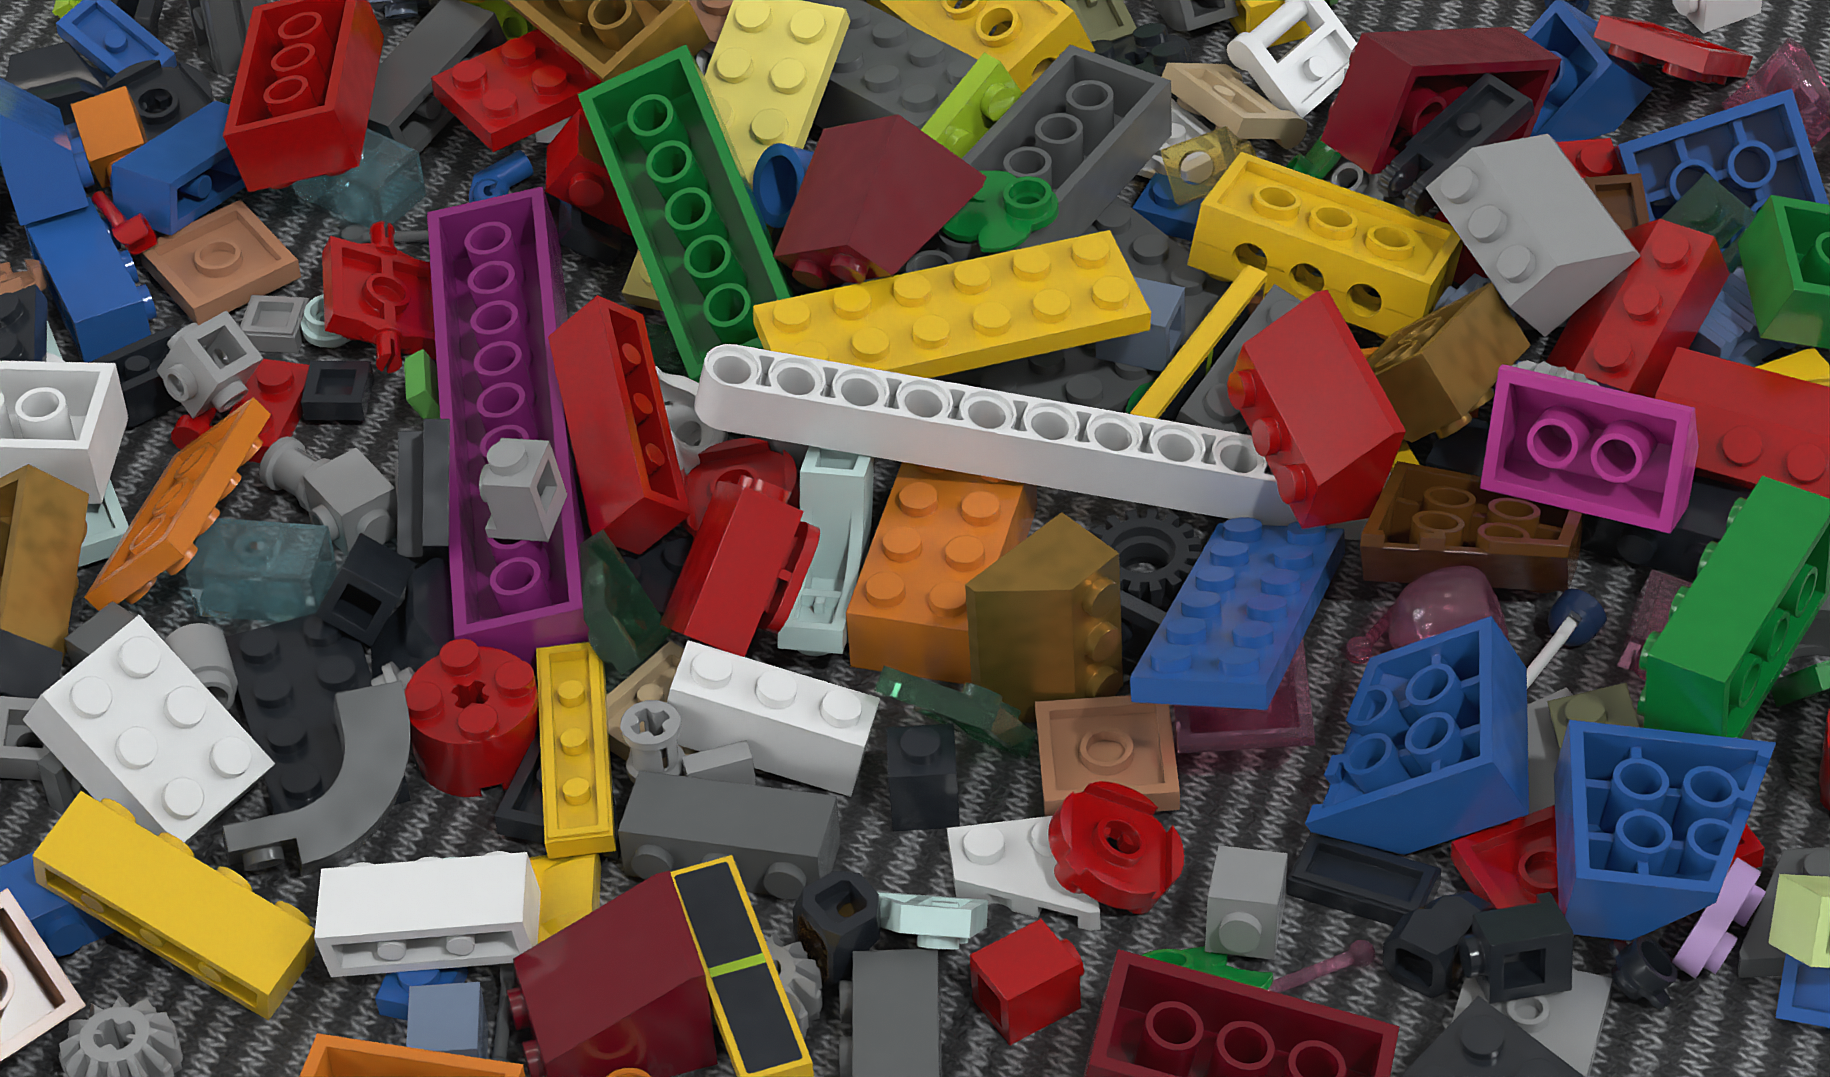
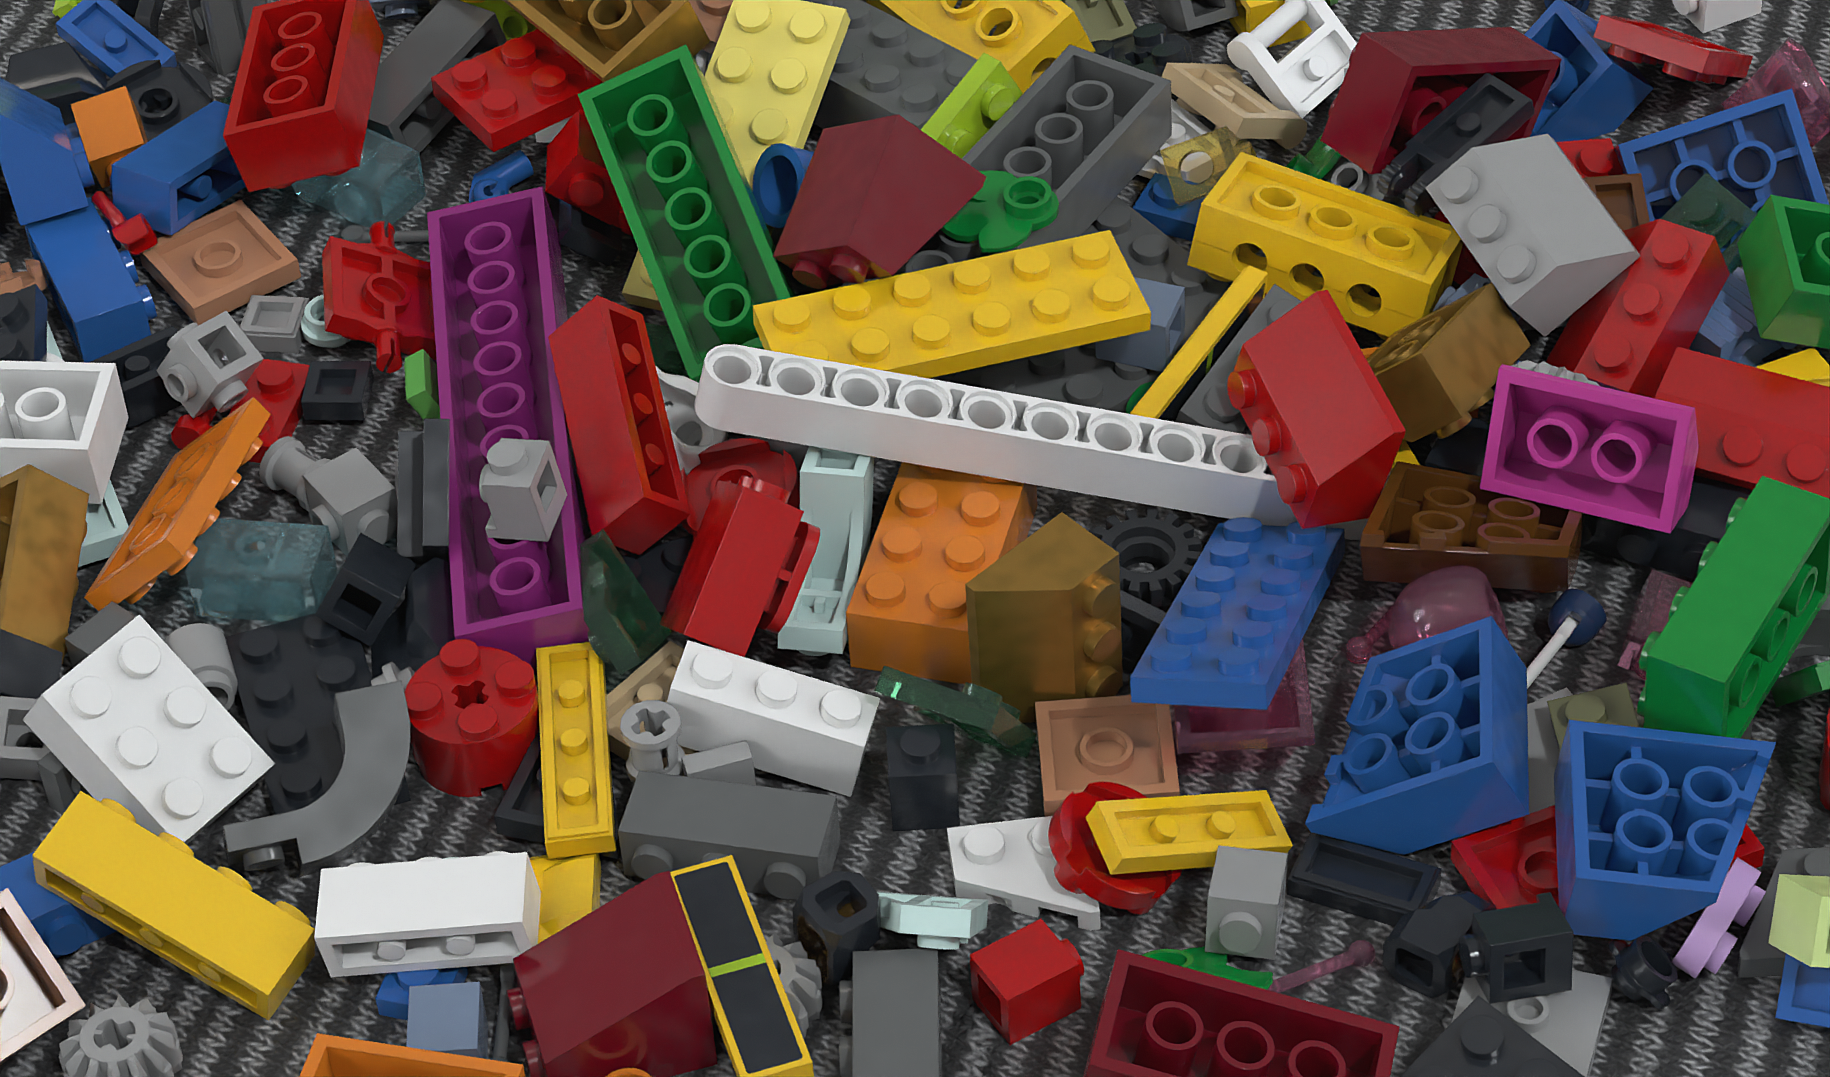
(1184, 829): none -> yellow plate

